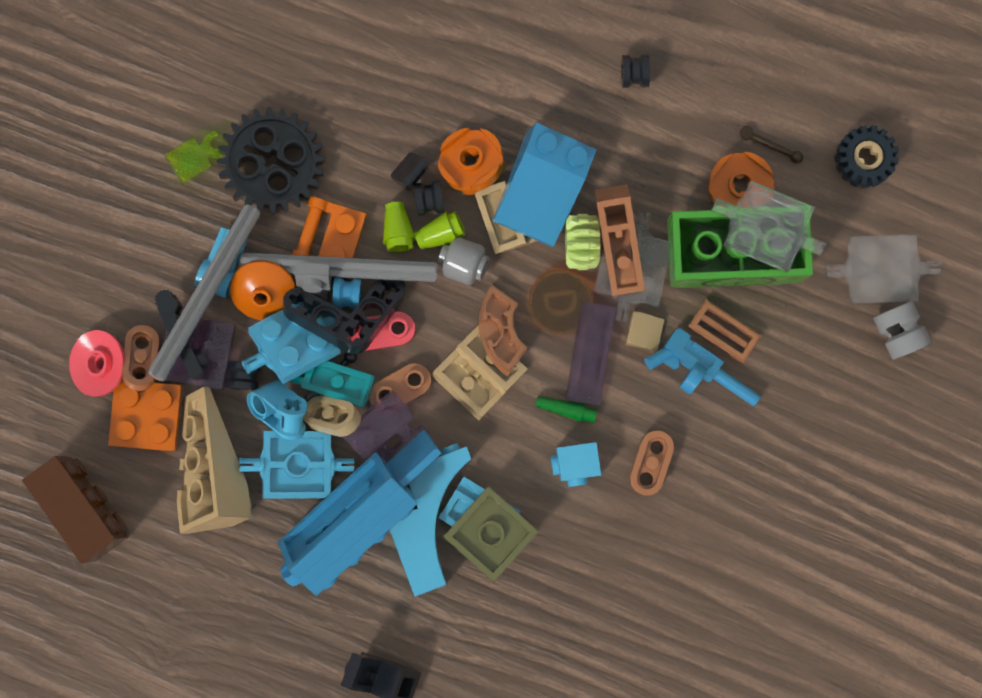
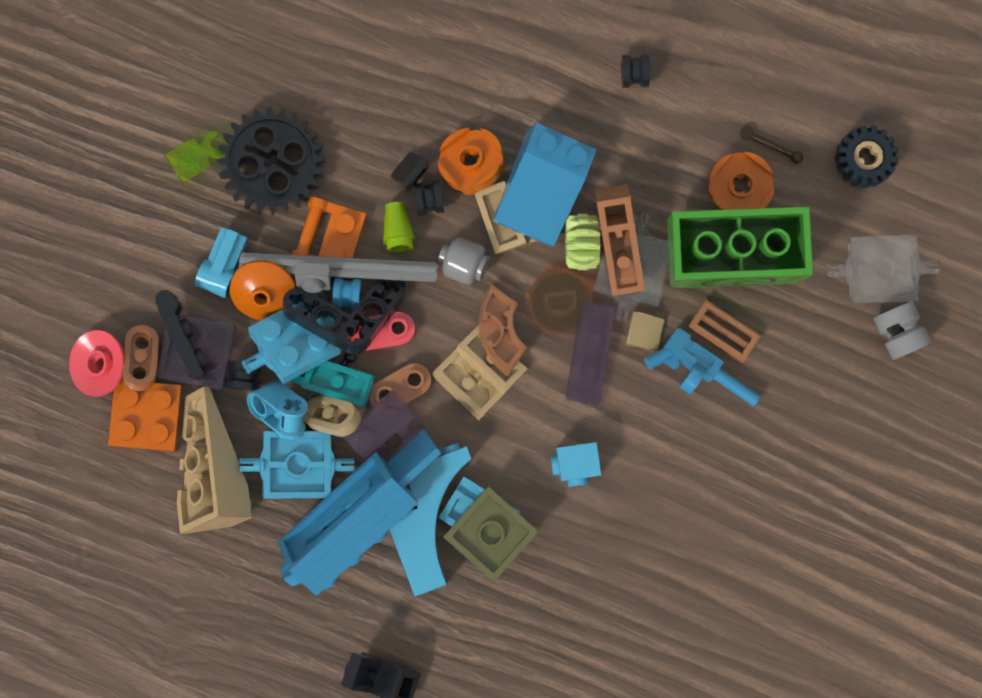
(76, 508): reddish brown brick -> none
(204, 293): light grey axle -> none
(440, 231): lime cone -> none
(567, 409): green animal -> none
(651, 463): nougat plate -> none
(769, 226): clear plate -> none

